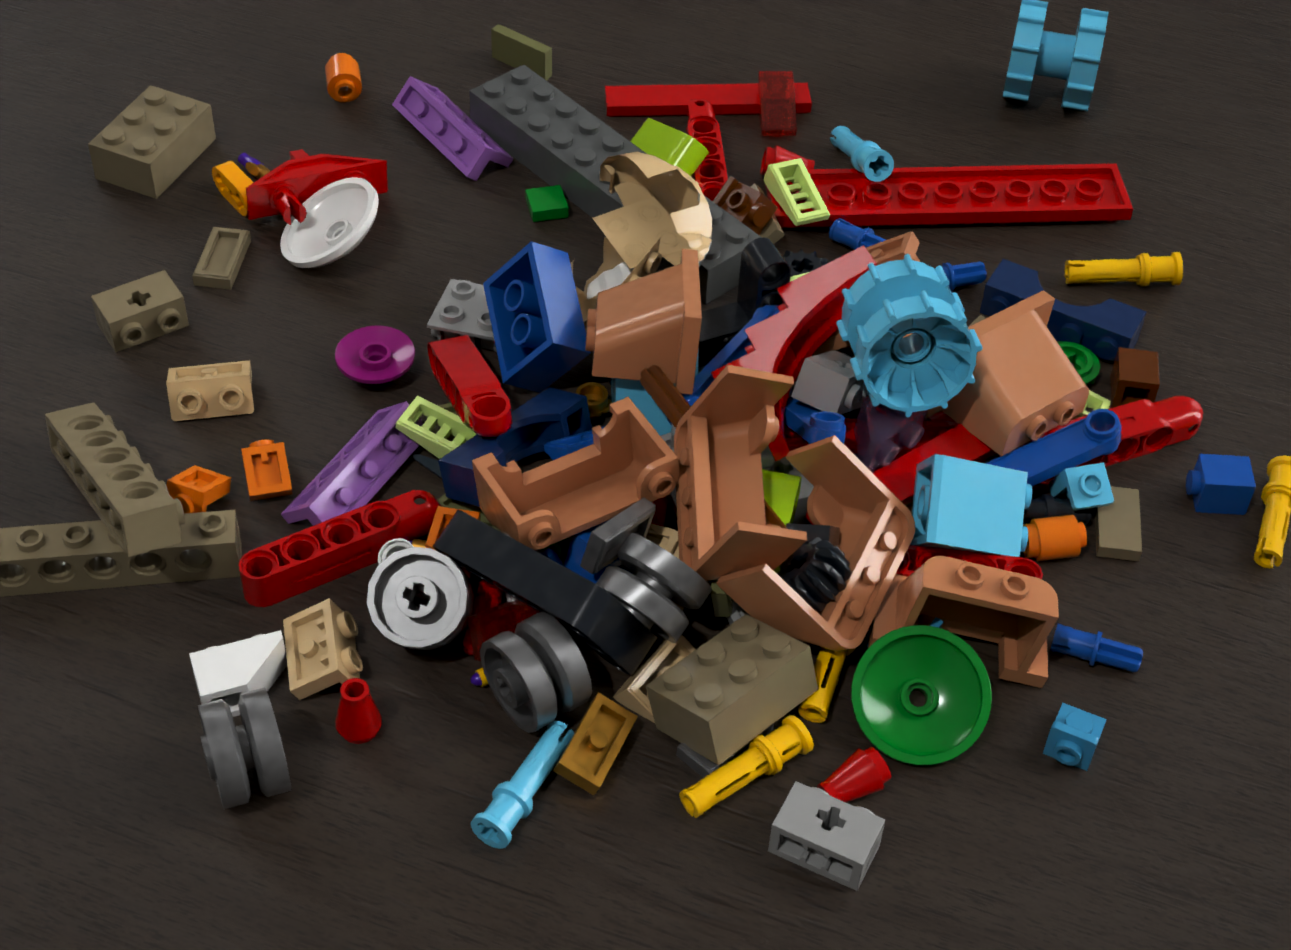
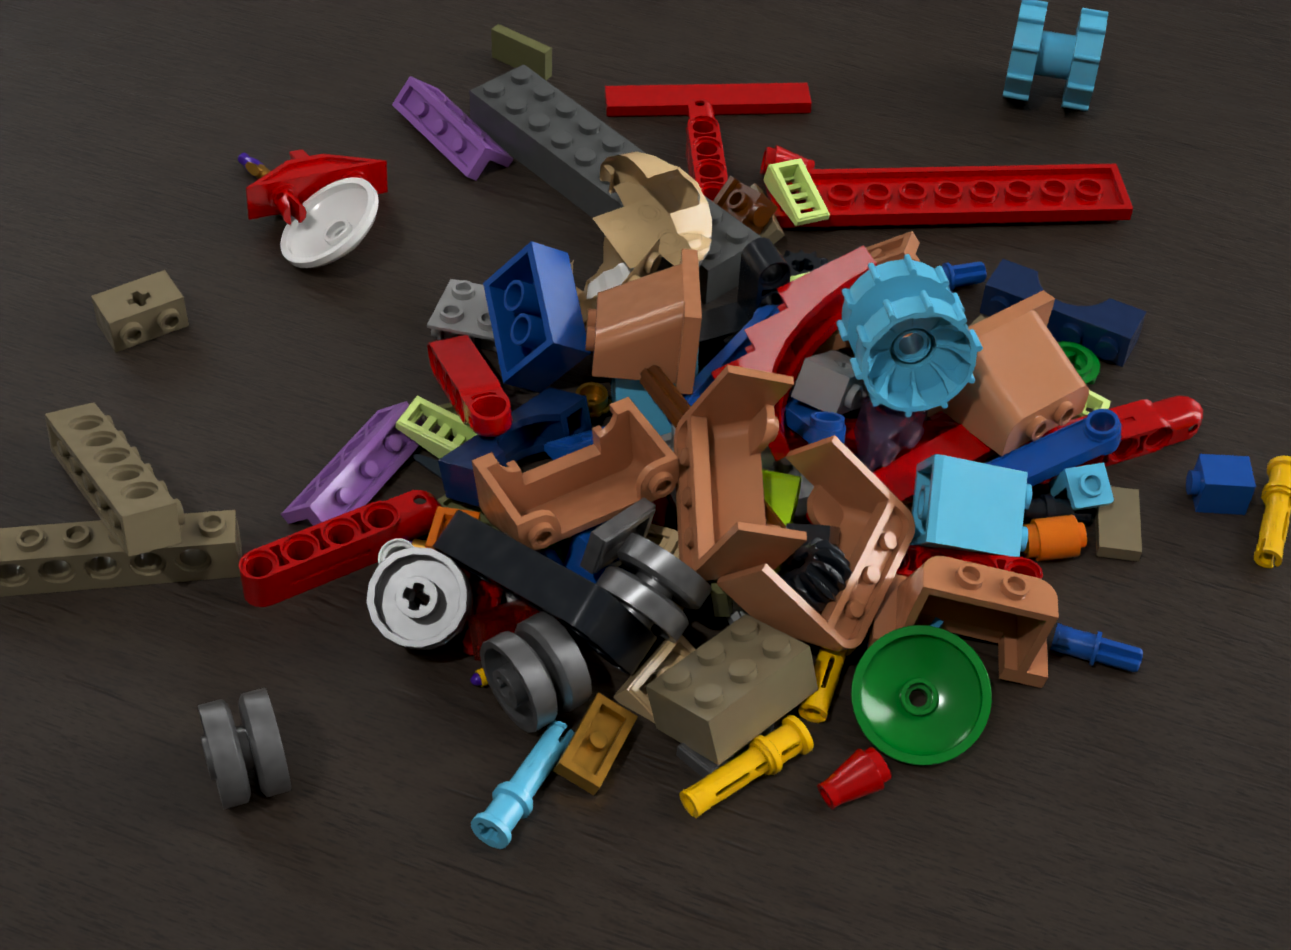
(152, 141): dark tan brick -> none
(198, 488): orange bracket -> none
(210, 390): tan bracket -> none
(222, 258): dark tan tile -> none
(232, 185): light orange beam -> none
(238, 668): white slope -> none
(266, 470): orange bracket -> none
(320, 648): tan bracket -> none
(343, 78): orange brick -> none
(357, 713): red cone -> none
(375, 354): magenta dish -> none
(546, 203): green tile -> none
(670, 145): lime beam -> none
(777, 103): clear red slope -> none
(826, 835): light grey brick -> none
(852, 236): blue axle -> none
(864, 155): medium azure pin -> none
(1074, 736): dark azure bracket -> none
(1134, 376): reddish brown brick -> none
(1140, 270): yellow pin -> none

